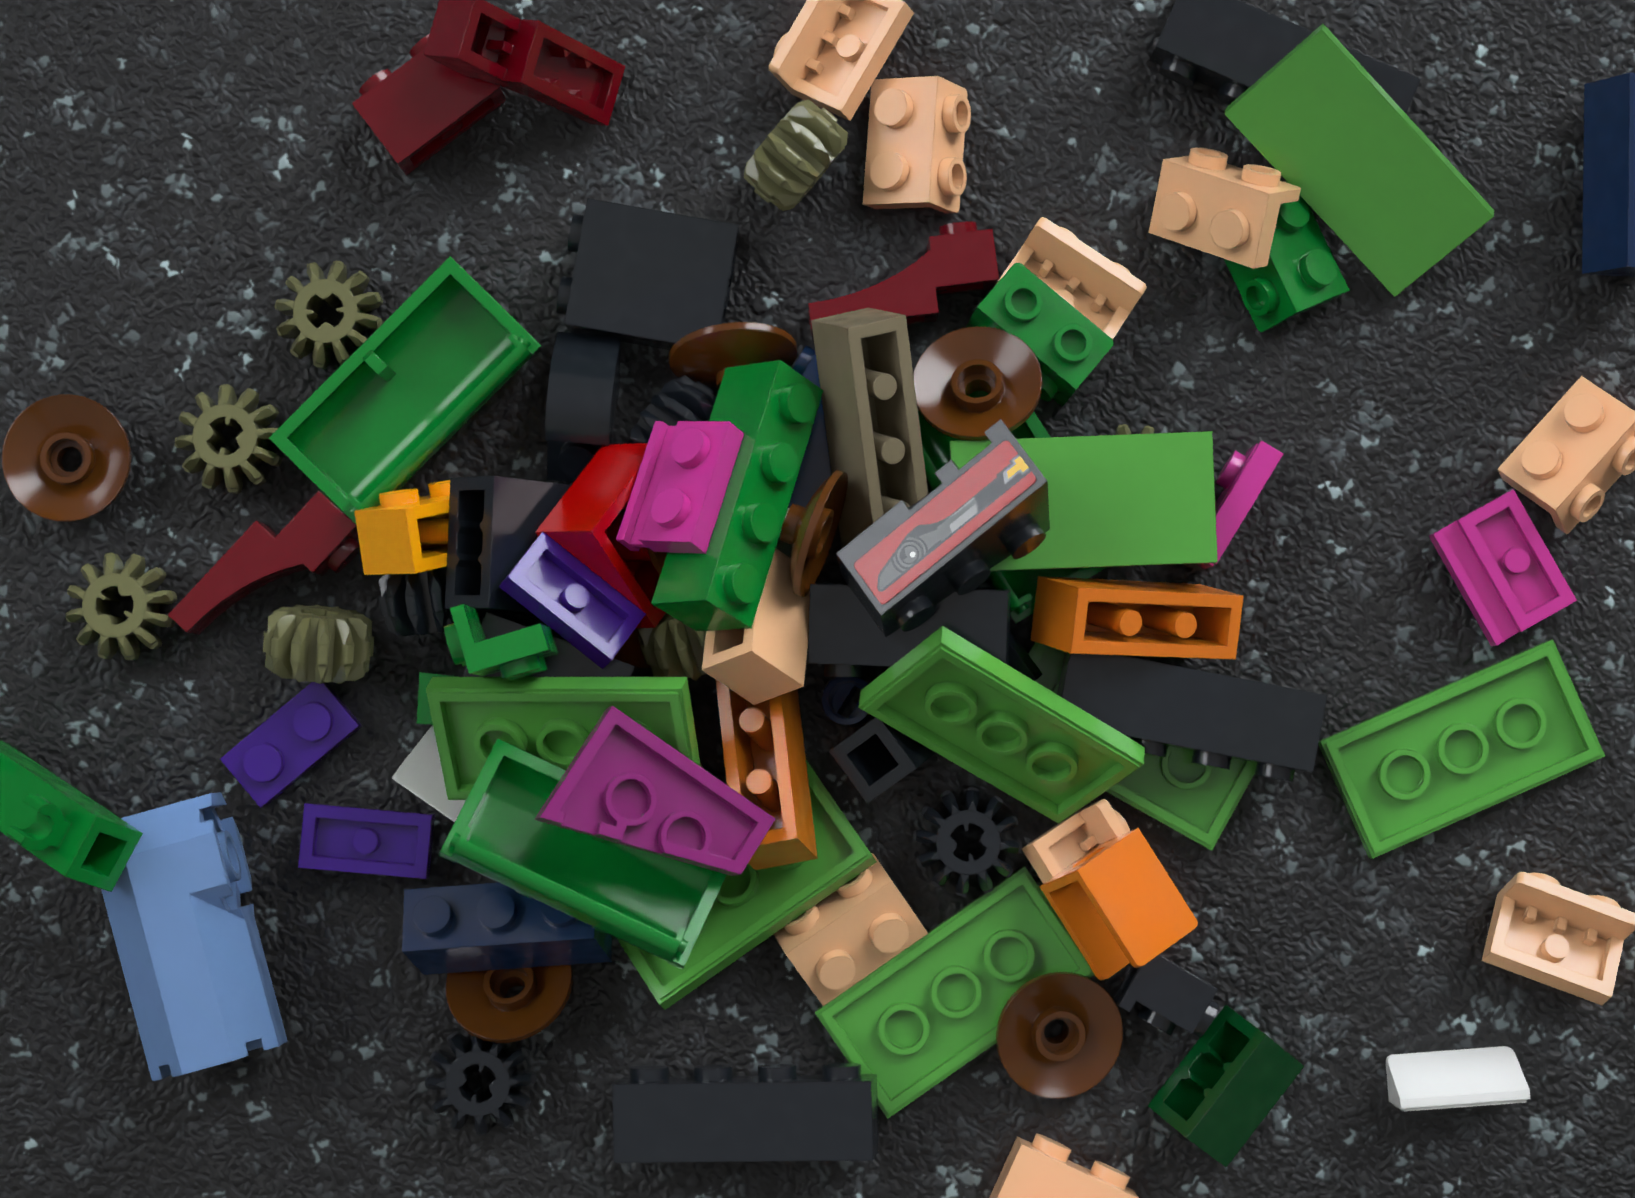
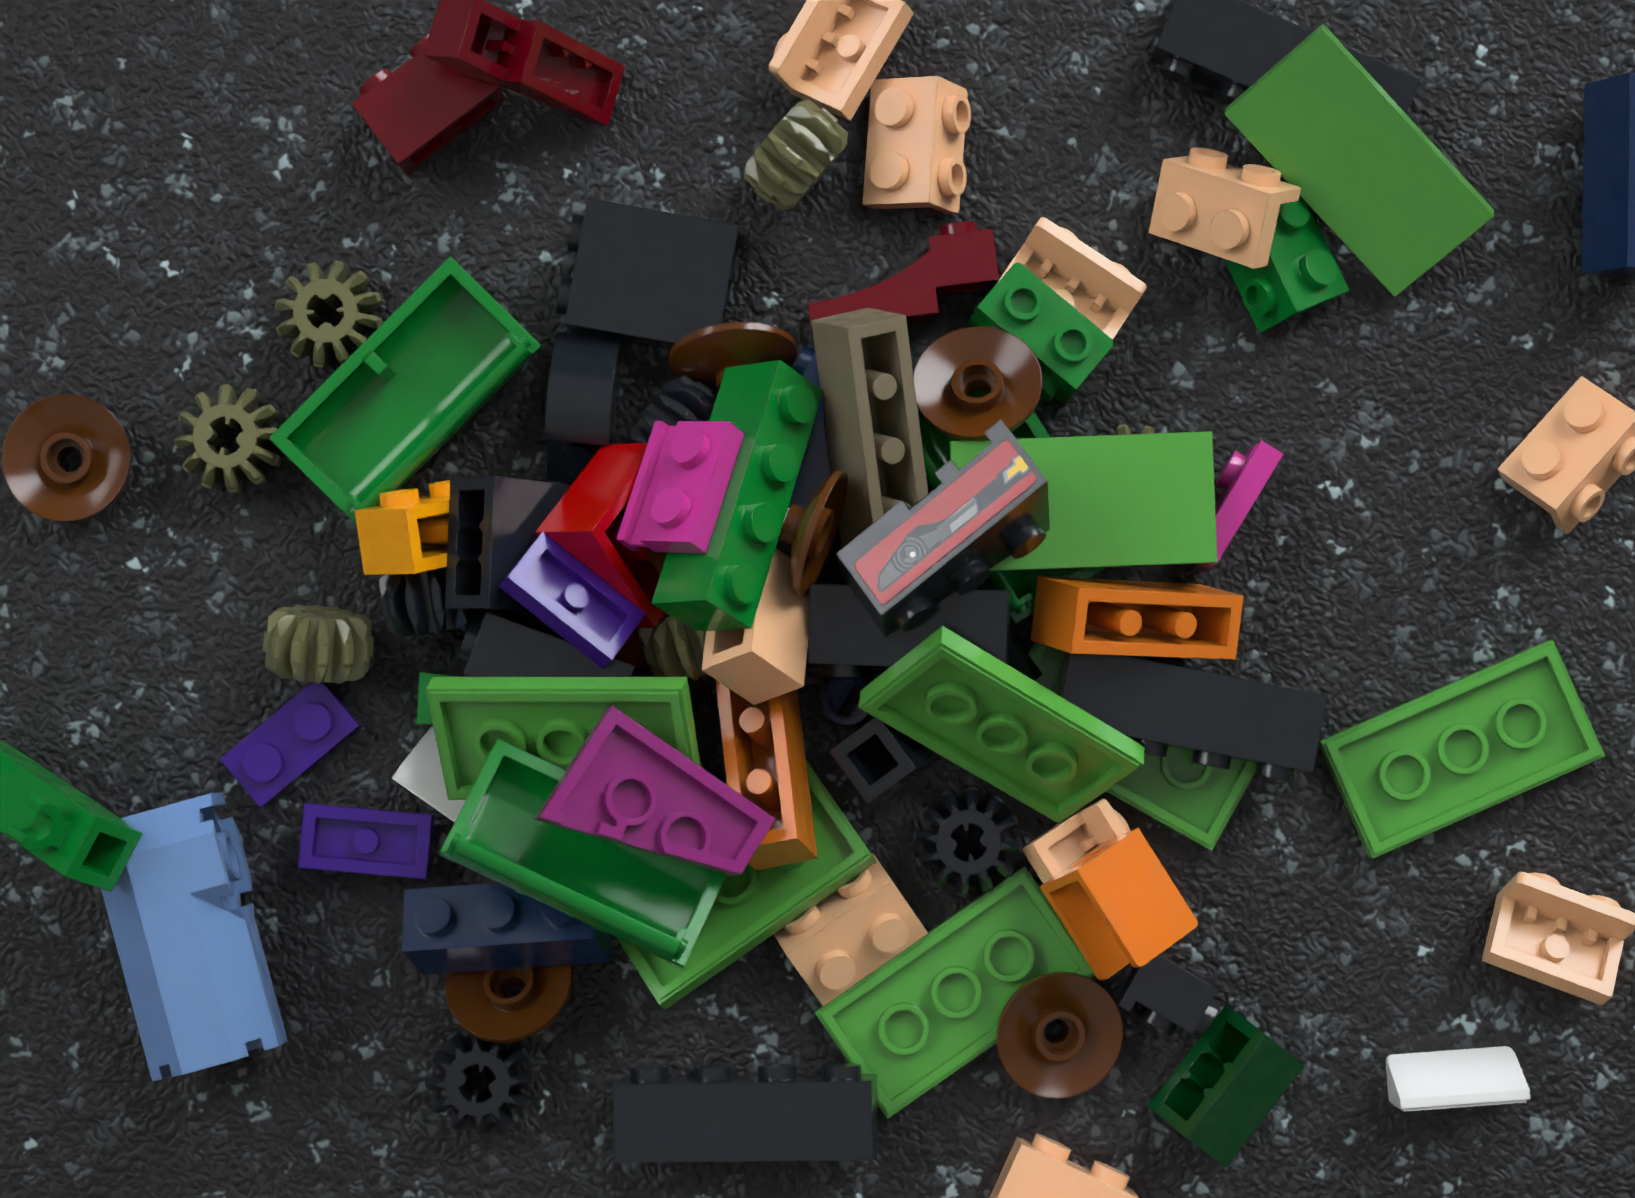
(113, 630): olive gear -> none
(315, 540): dark red slope -> none
(512, 654): green bracket -> none
(1502, 568): dark pink plate -> none

